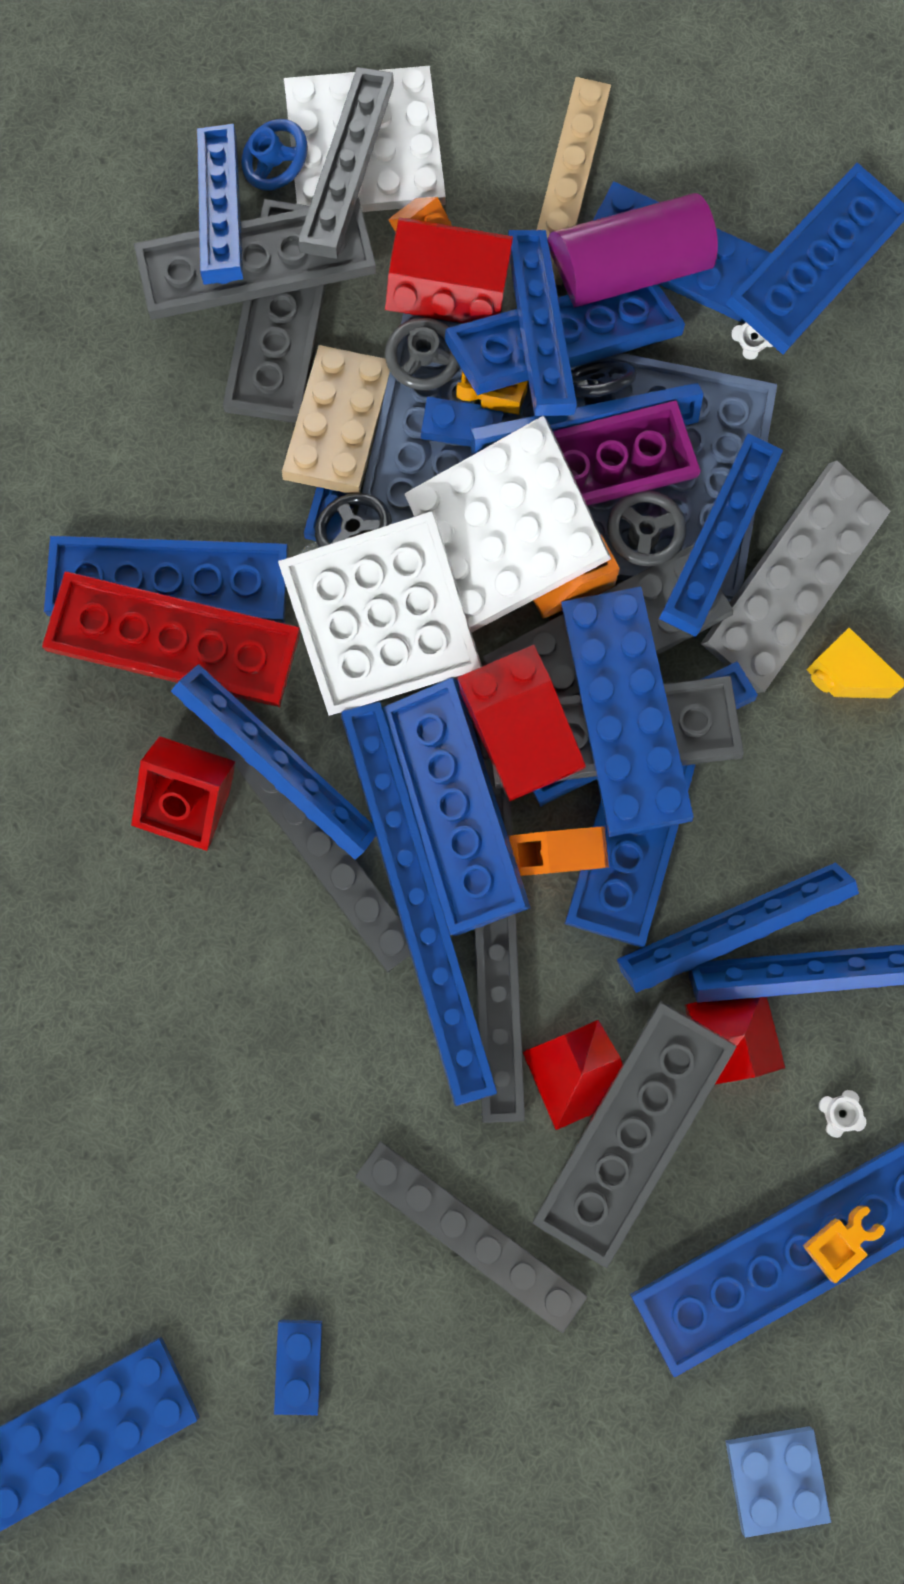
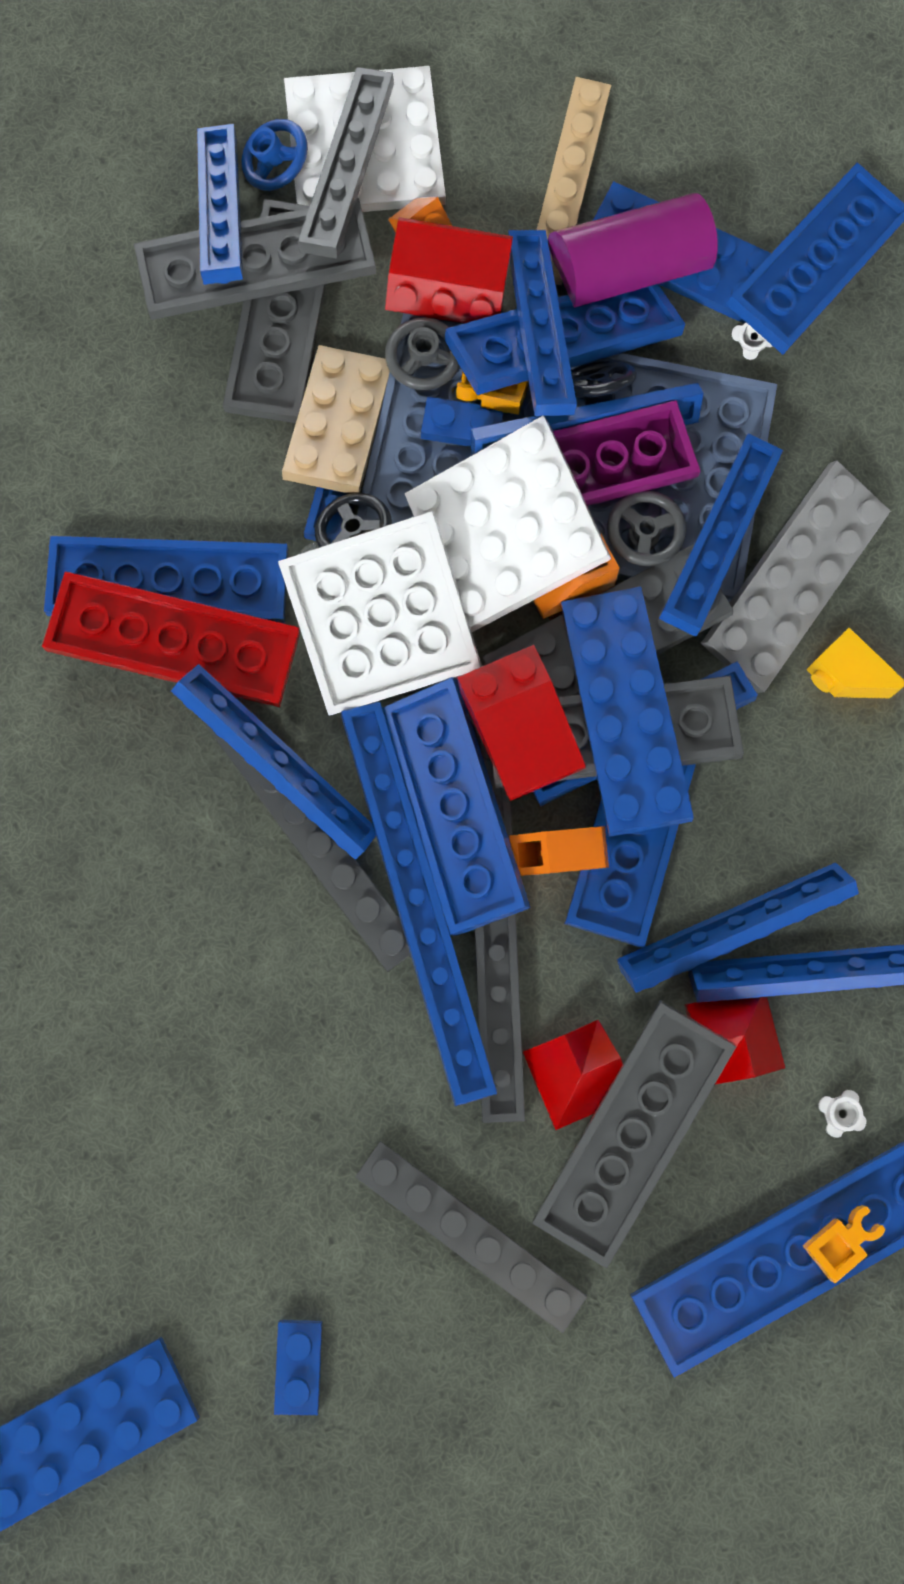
(181, 792): red slope -> none
(778, 1481): medium blue plate -> none

